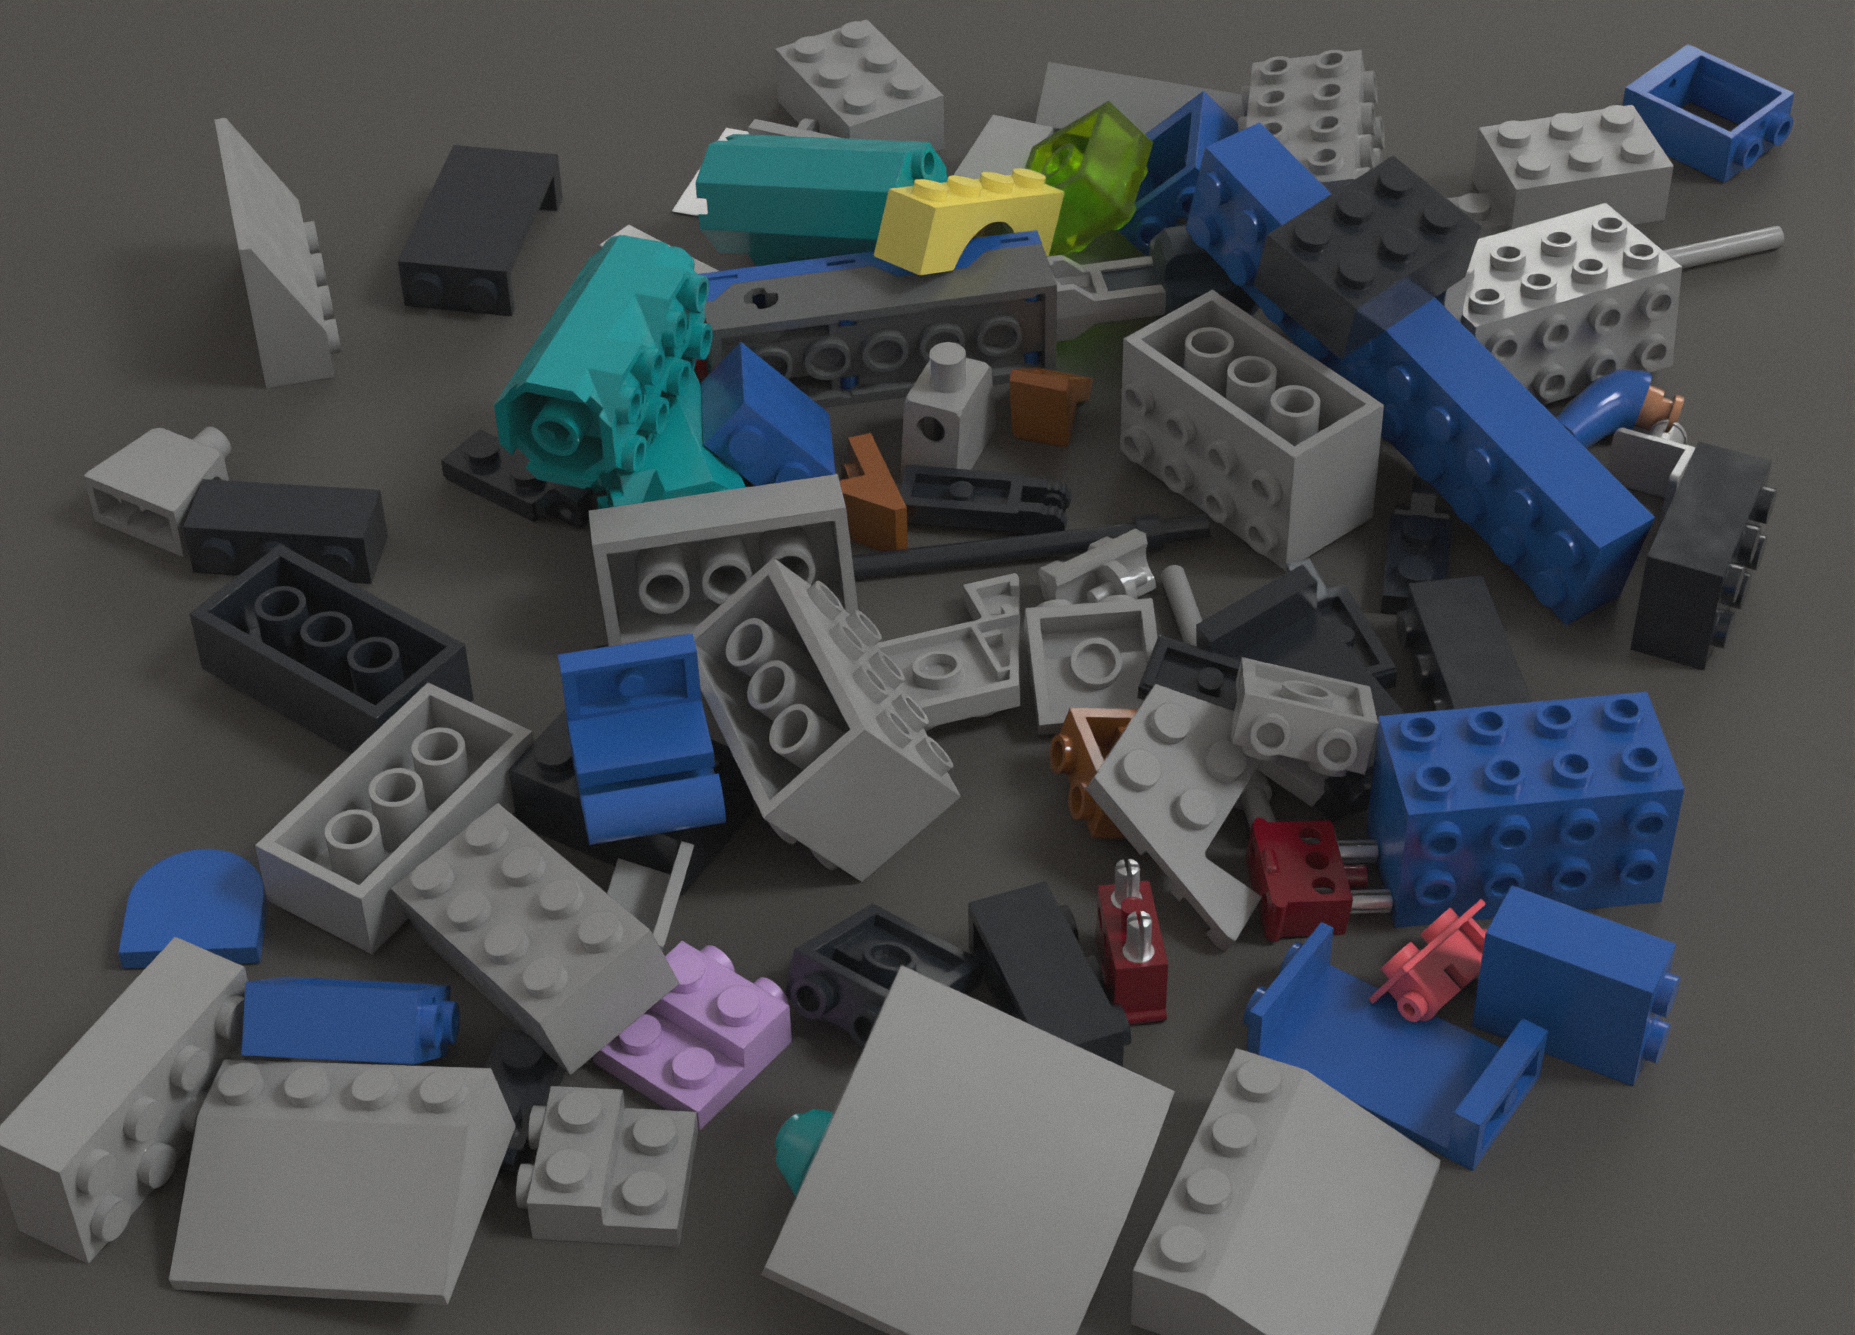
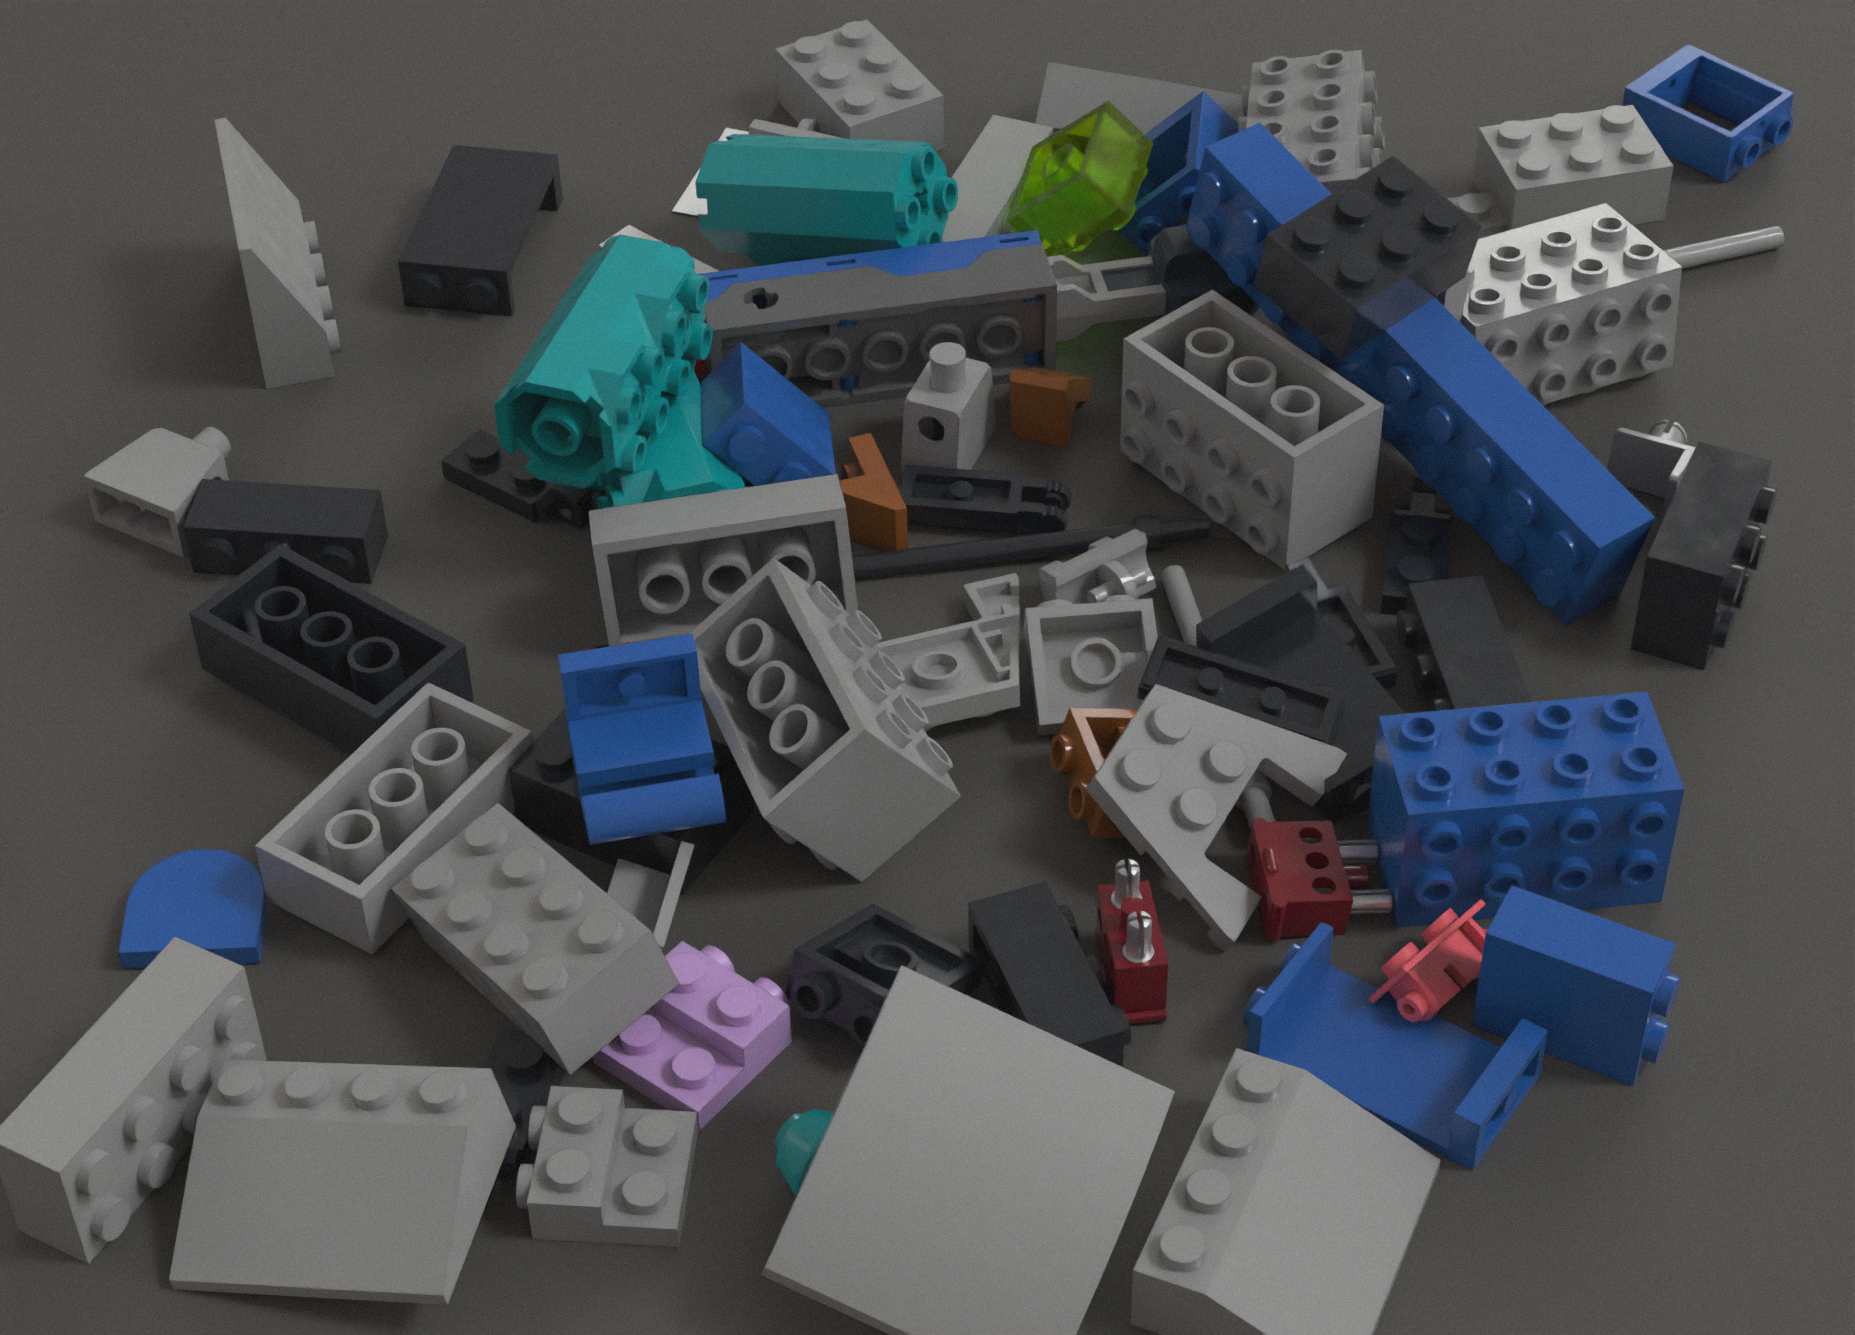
(348, 1020): blue window -> none
(934, 221): light yellow arch -> none
(1303, 718): light grey plate -> none
(1616, 402): blue piece -> none

